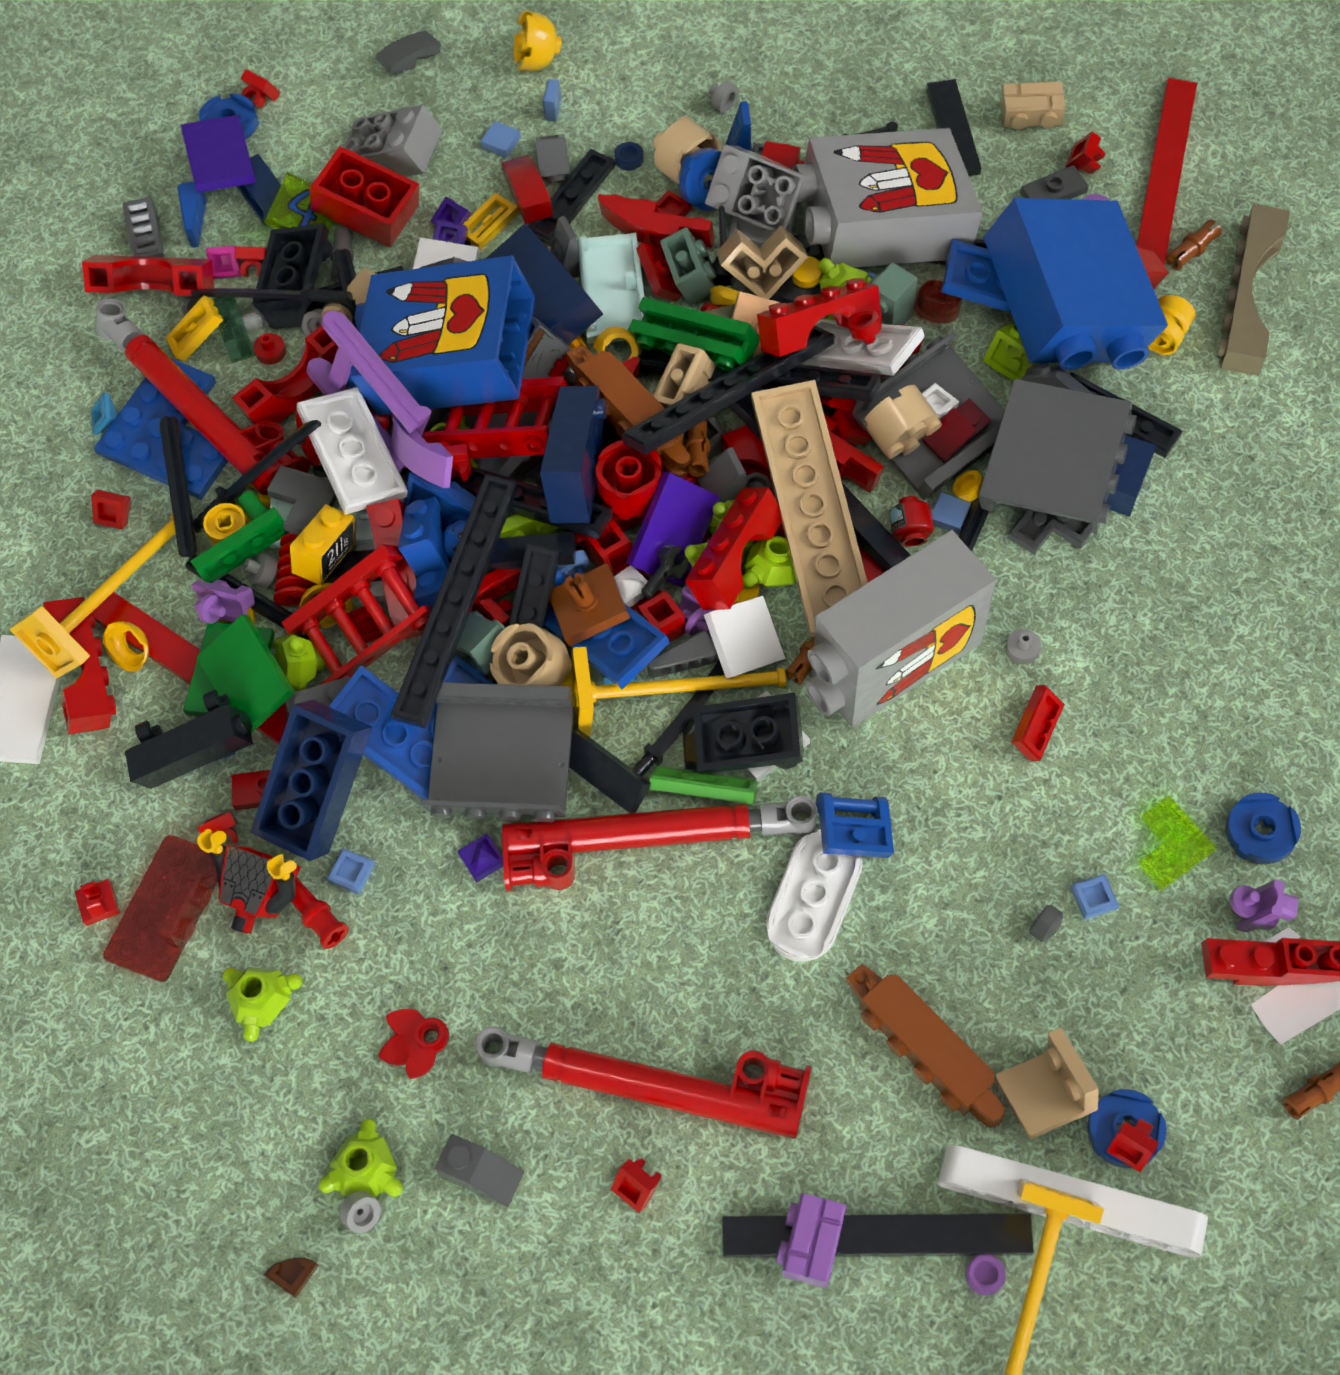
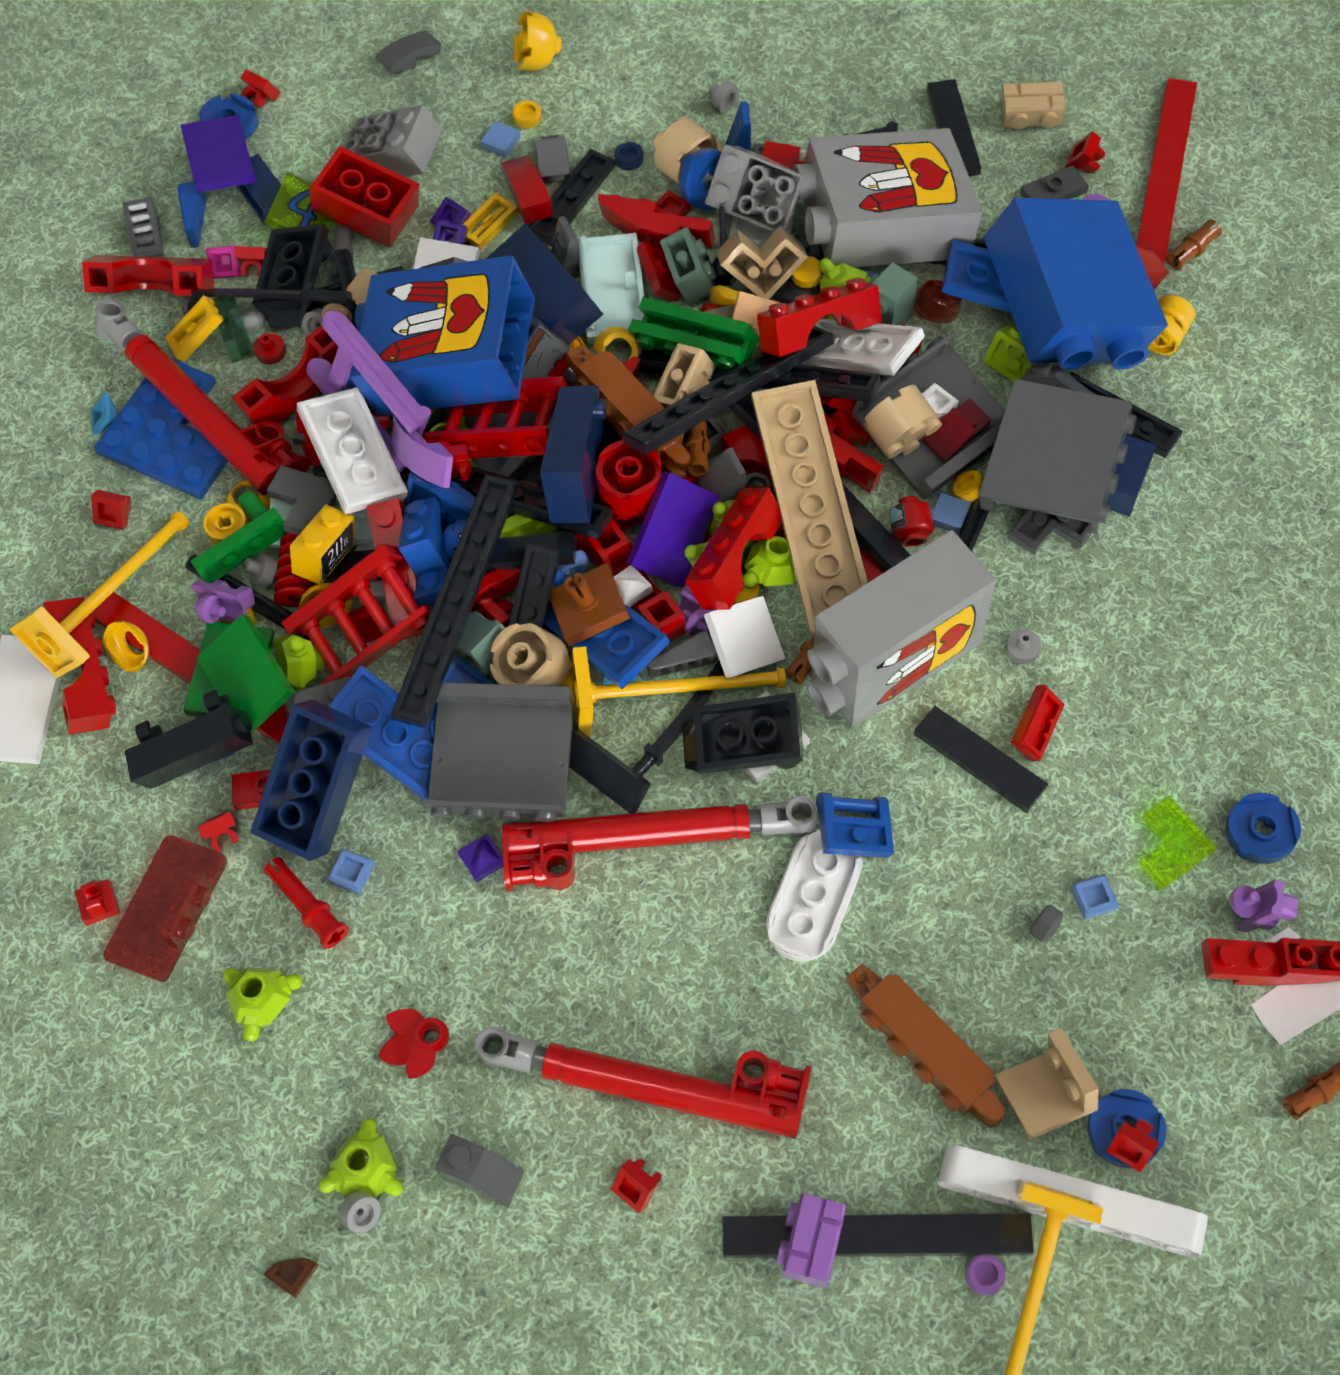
(178, 486): black axle -> none
(250, 879): torso -> none
(255, 471): black sword -> none
(526, 114): none -> yellow tile
(552, 100): medium blue tile -> none
(668, 566): pearl dark grey bar -> none
(703, 784): bright green tile -> none
(865, 326): red tile -> none
(981, 759): none -> black tile
(1247, 336): dark tan arch -> none

